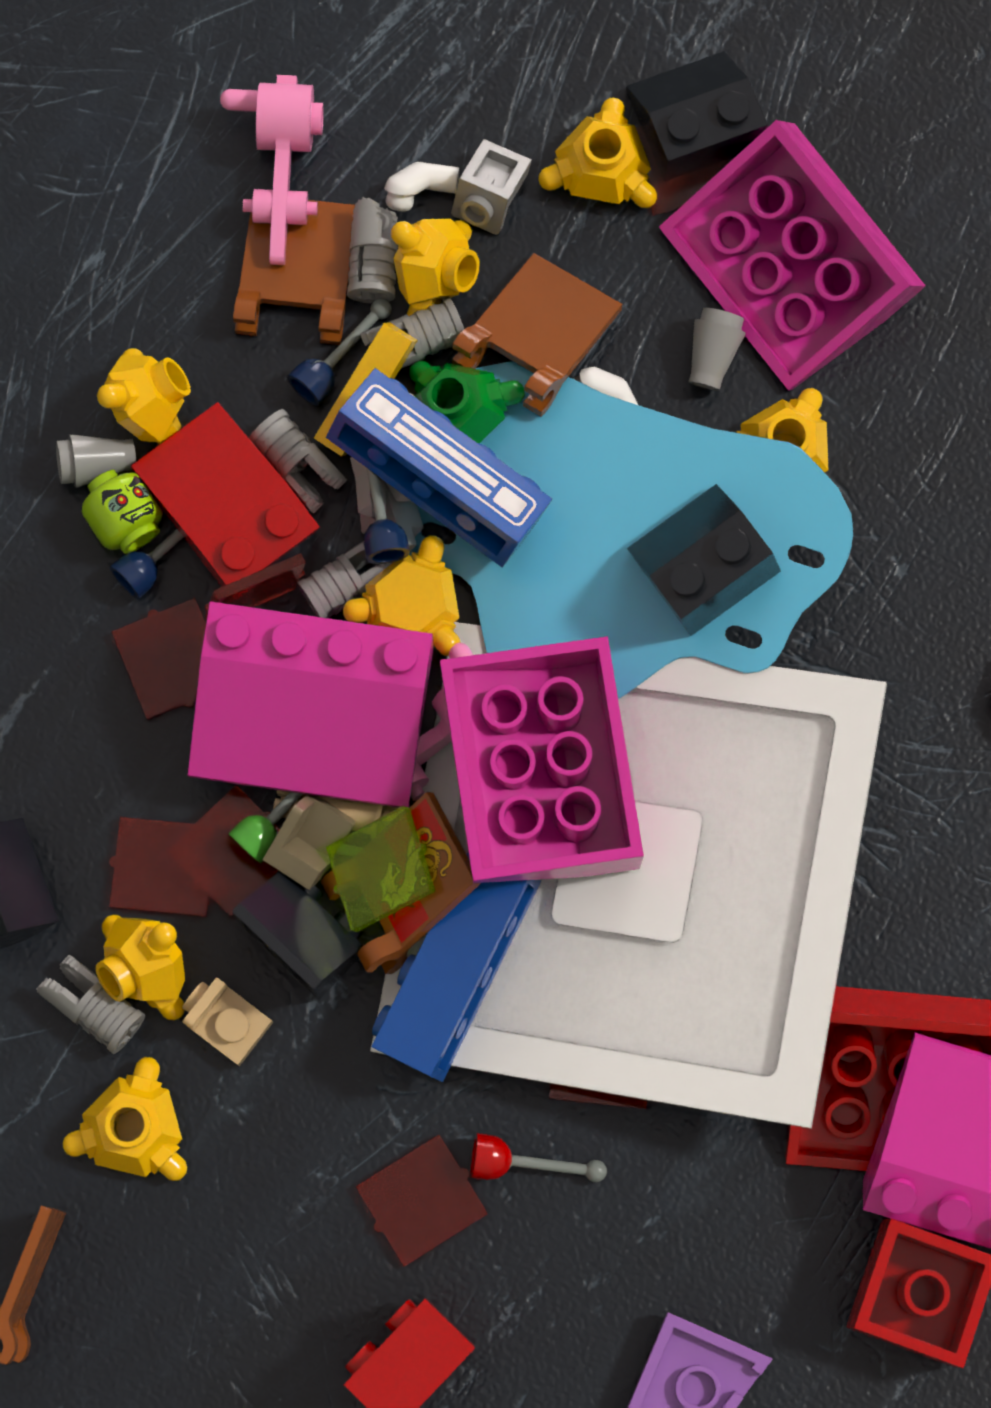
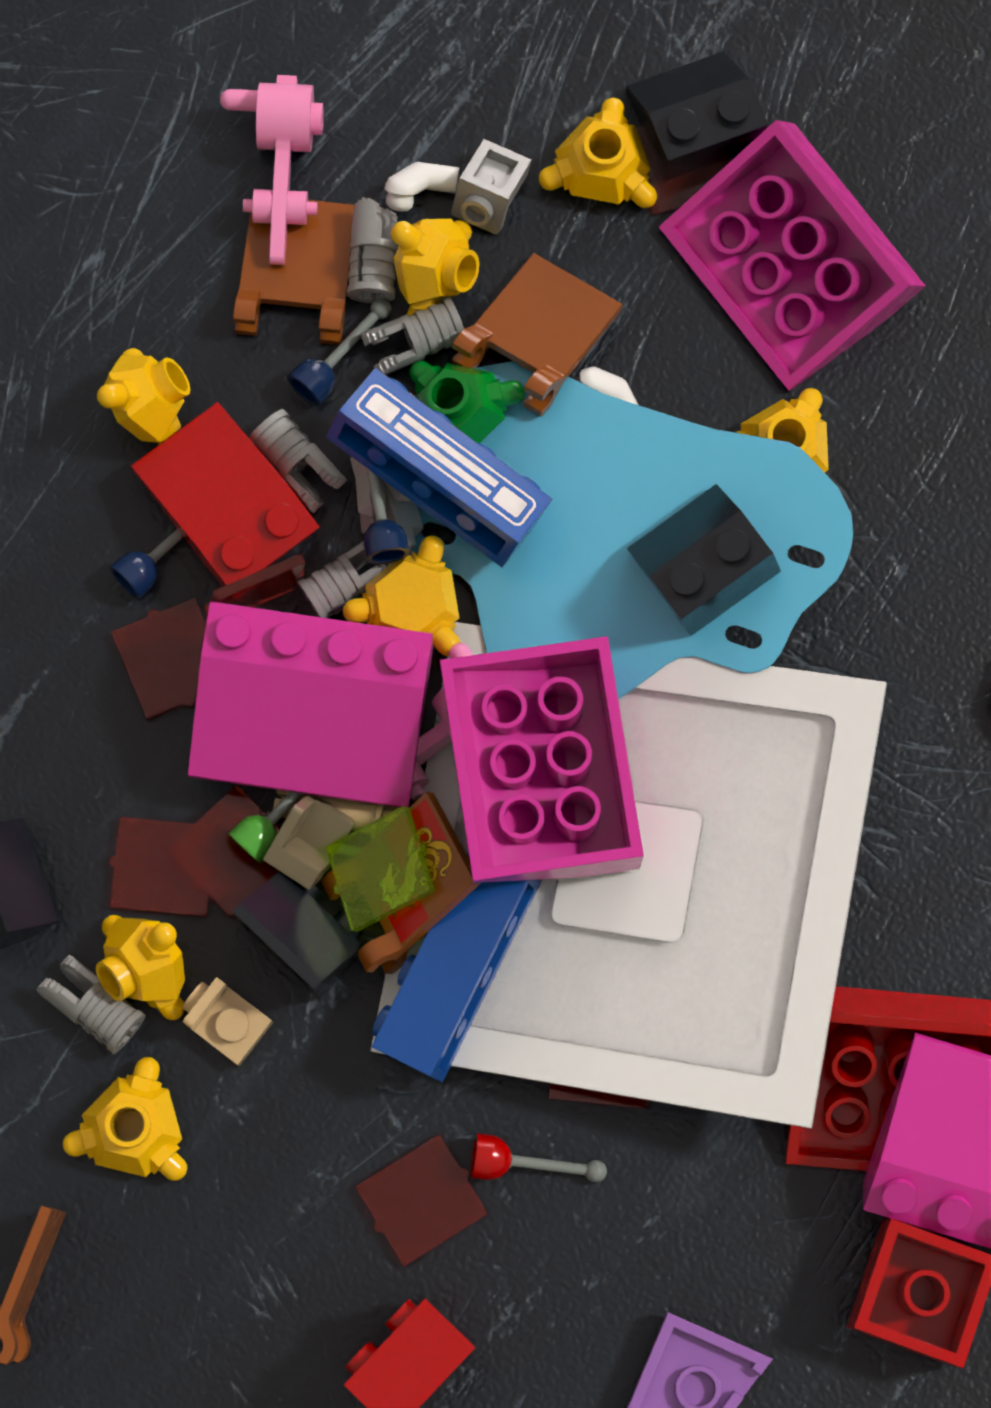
(87, 457): light grey cone -> none
(122, 511): lime head -> none
(385, 354): yellow piece -> none
(714, 346): light grey cone -> none

